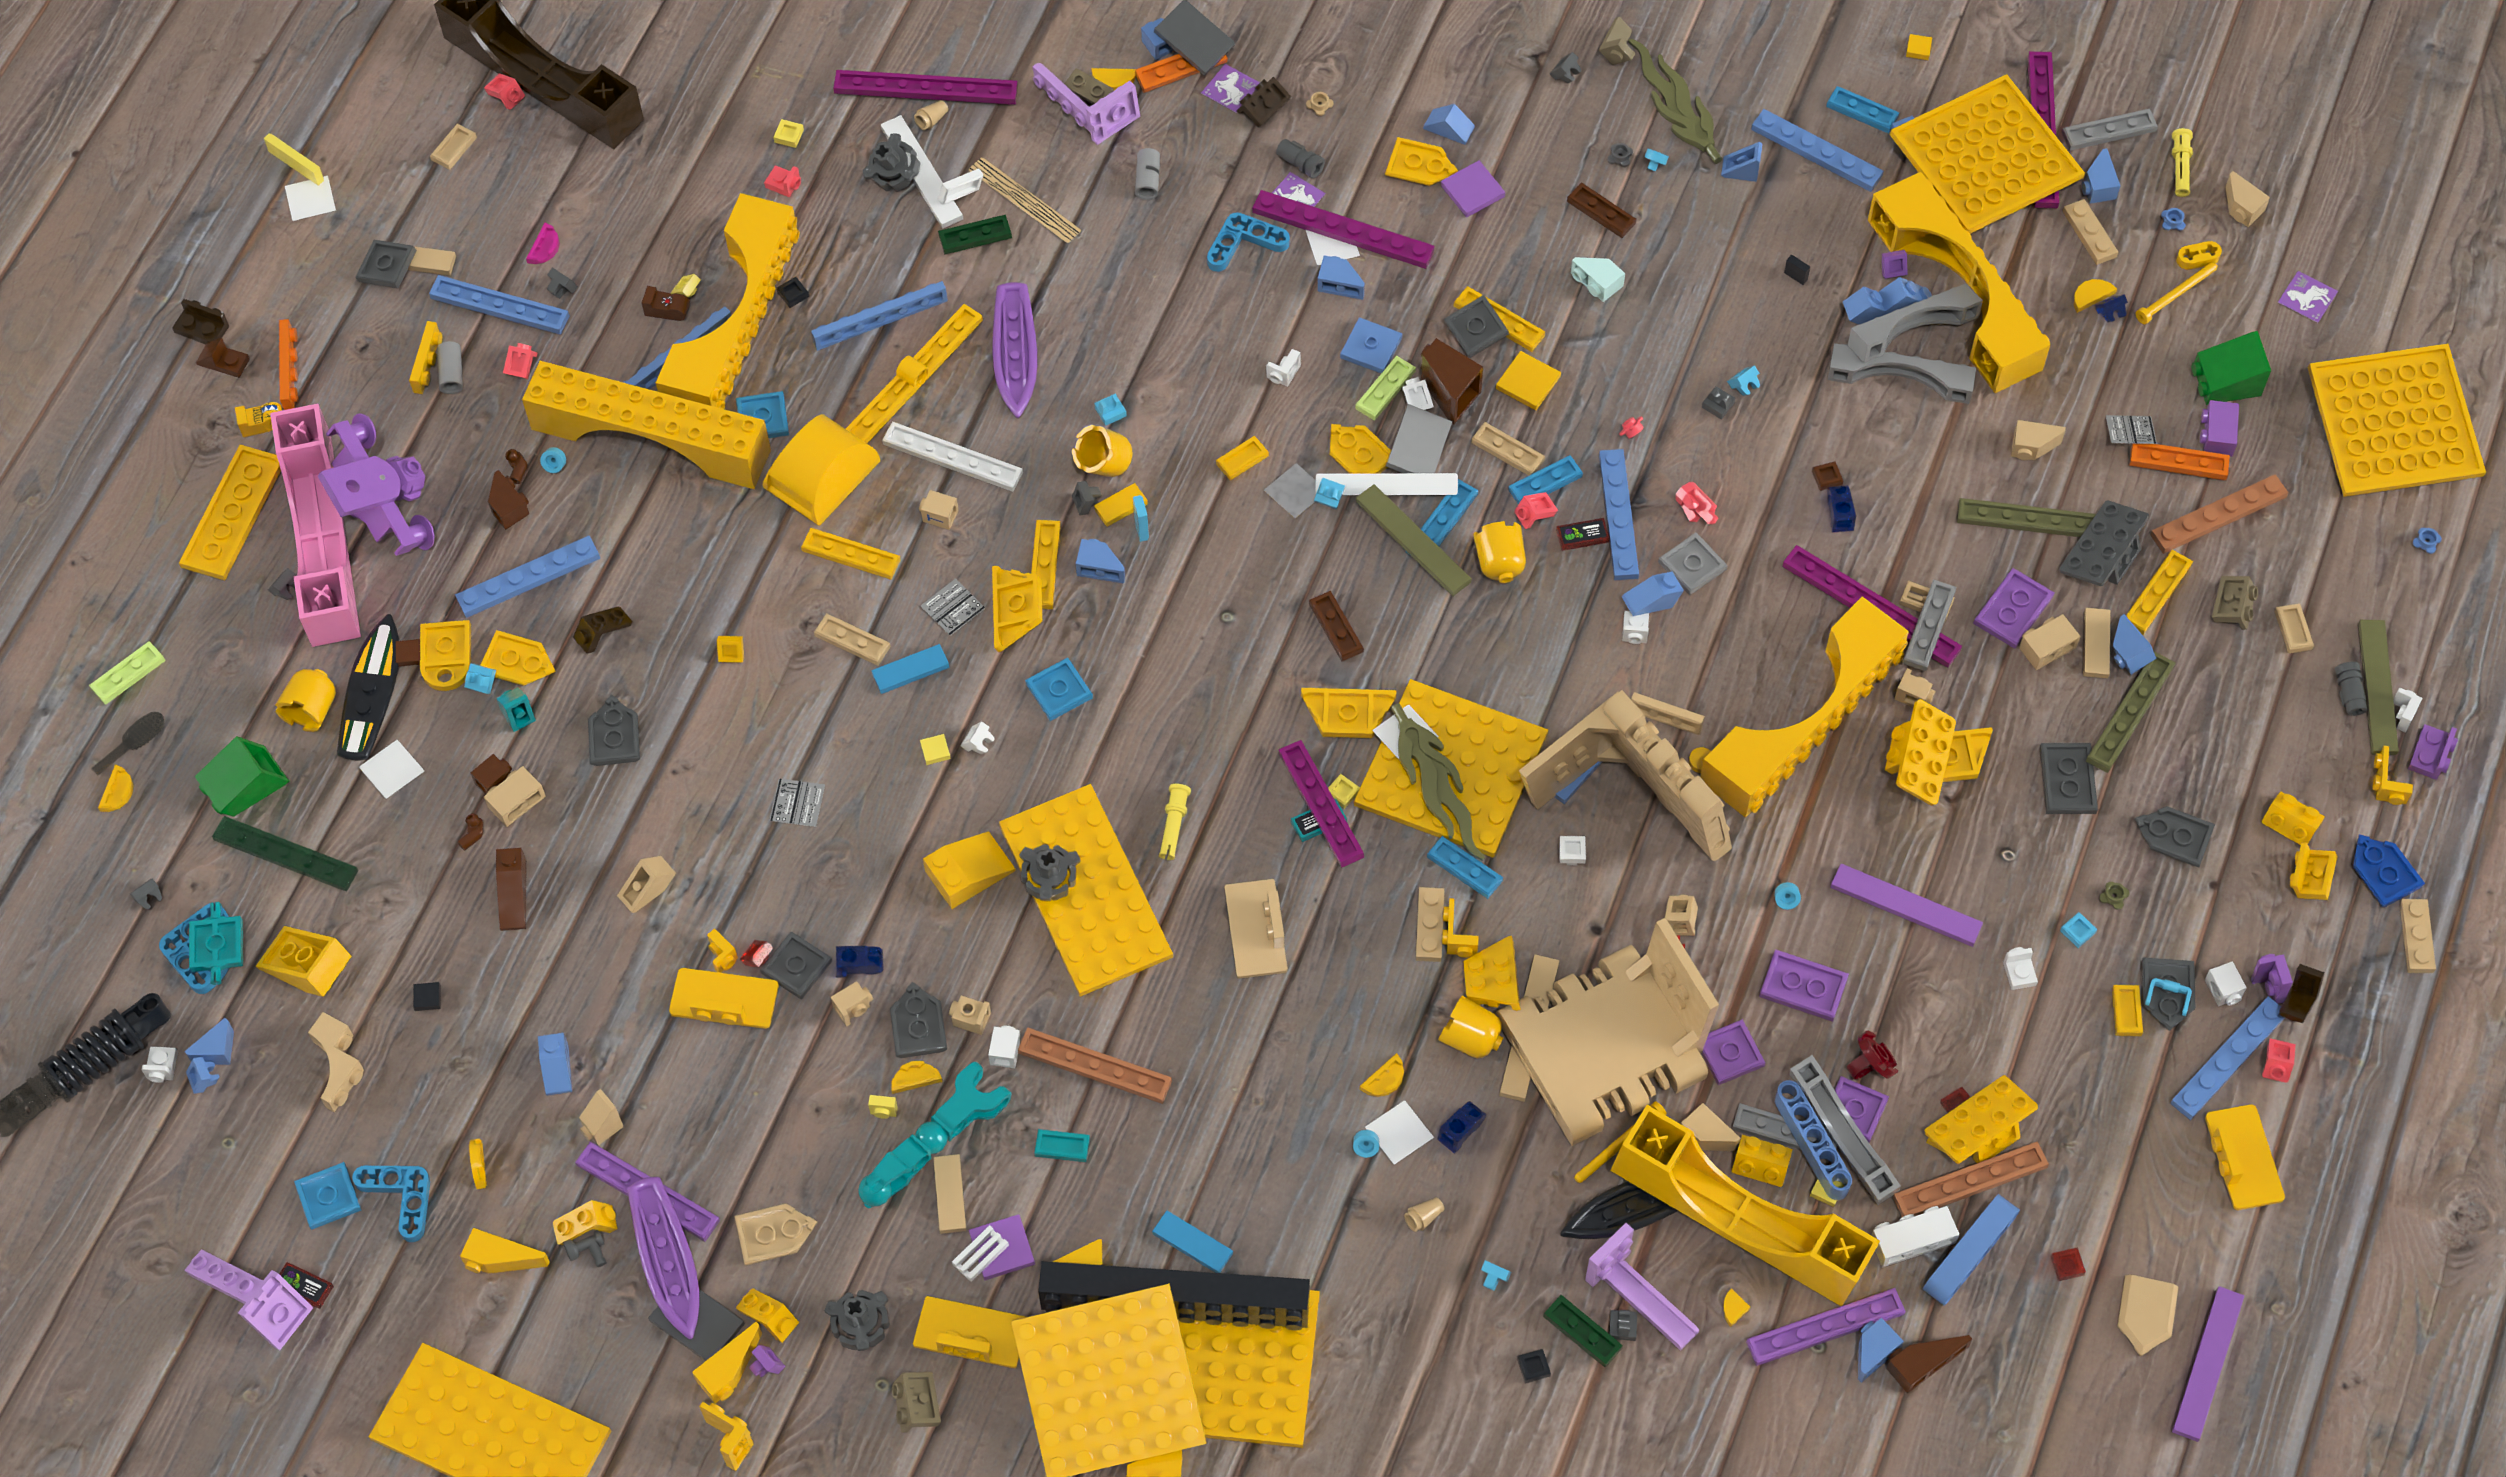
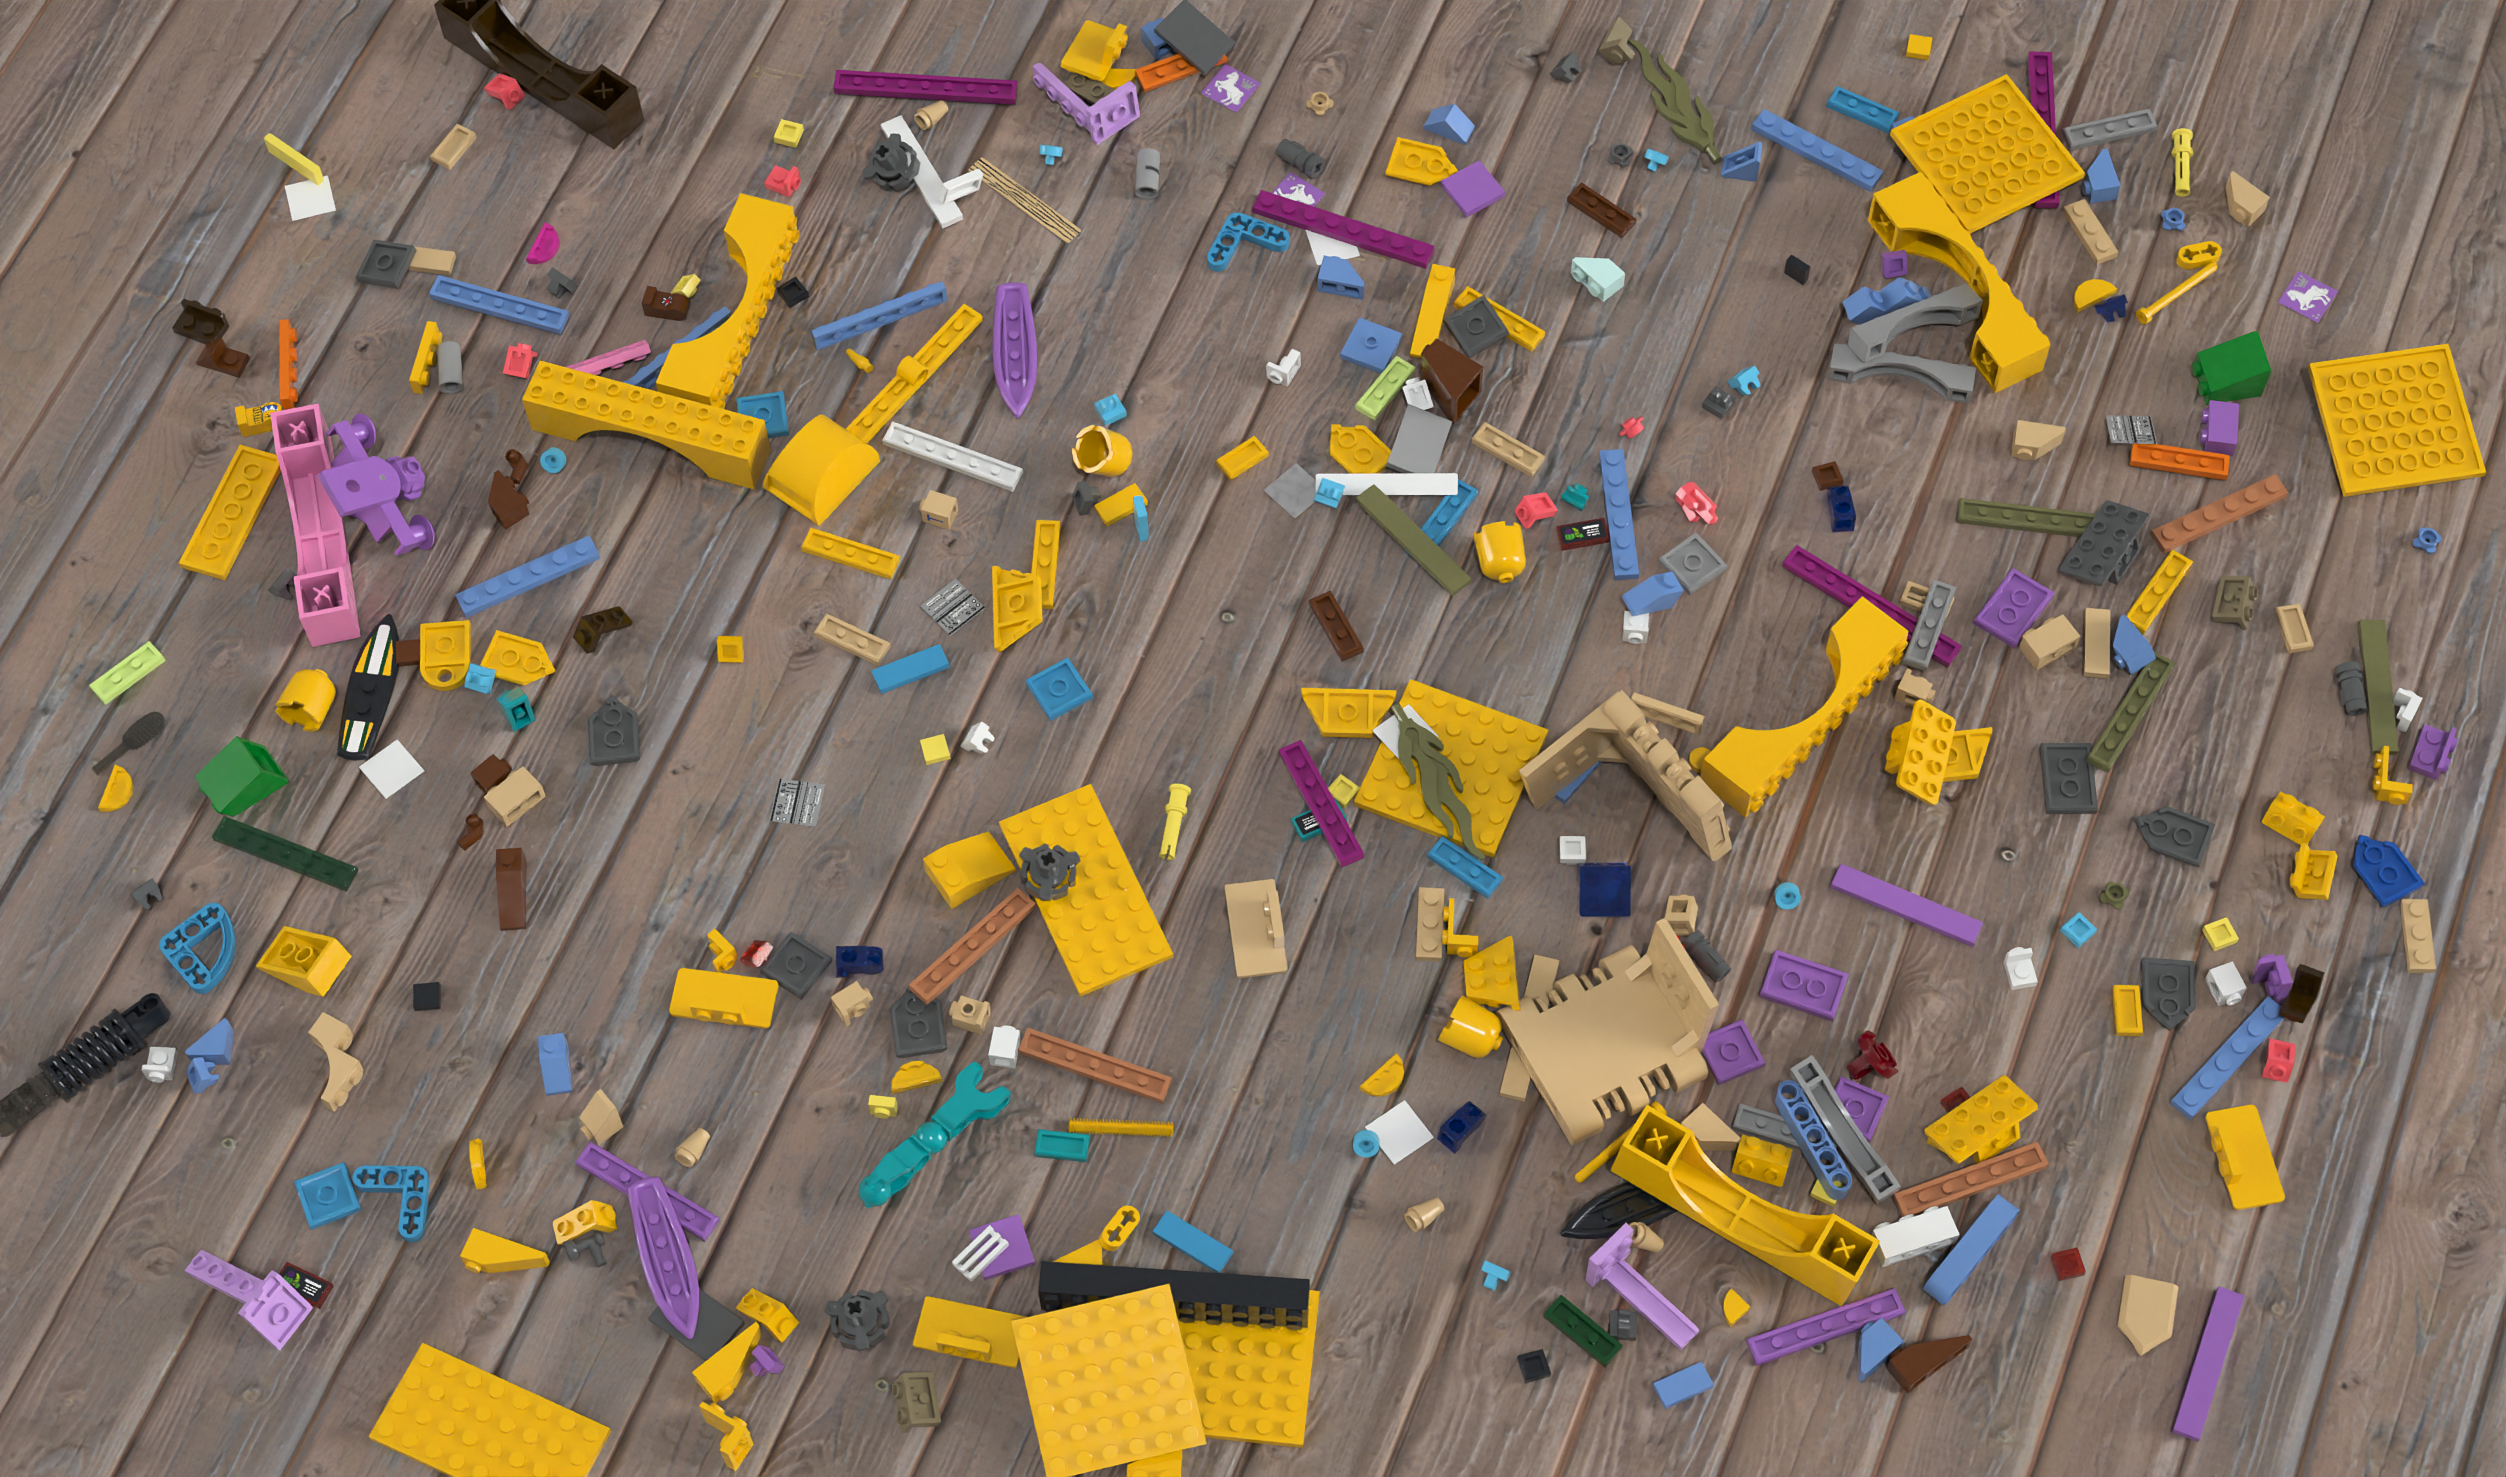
(215, 943): teal plate -> none
(613, 359): none -> bright pink plate
(646, 882): tan slope -> none
(691, 1149): none -> tan cone
(772, 1232): tan tile -> none
(860, 361): none -> yellow piece
(949, 1194): tan tile -> none
(972, 946): none -> nougat plate
(975, 234): dark green plate -> none
(1050, 152): none -> medium azure tile
(1095, 50): none -> yellow bracket
(1098, 562): medium blue slope -> none
(1118, 1127): none -> yellow axle
(1124, 1231): none -> yellow beam
(1265, 102): dark brown bracket -> none
(1433, 308): none -> yellow slope
(1528, 380): yellow tile -> none
(1547, 479): dark azure tile -> none
(1576, 496): none -> teal plate
(1604, 889): none -> clear blue bracket
(1645, 1238): none -> tan cone
(1683, 1385): none -> medium blue tile
(1706, 956): none -> dark grey axle
(2170, 986): medium azure piece -> none
(2220, 934): none -> light yellow plate

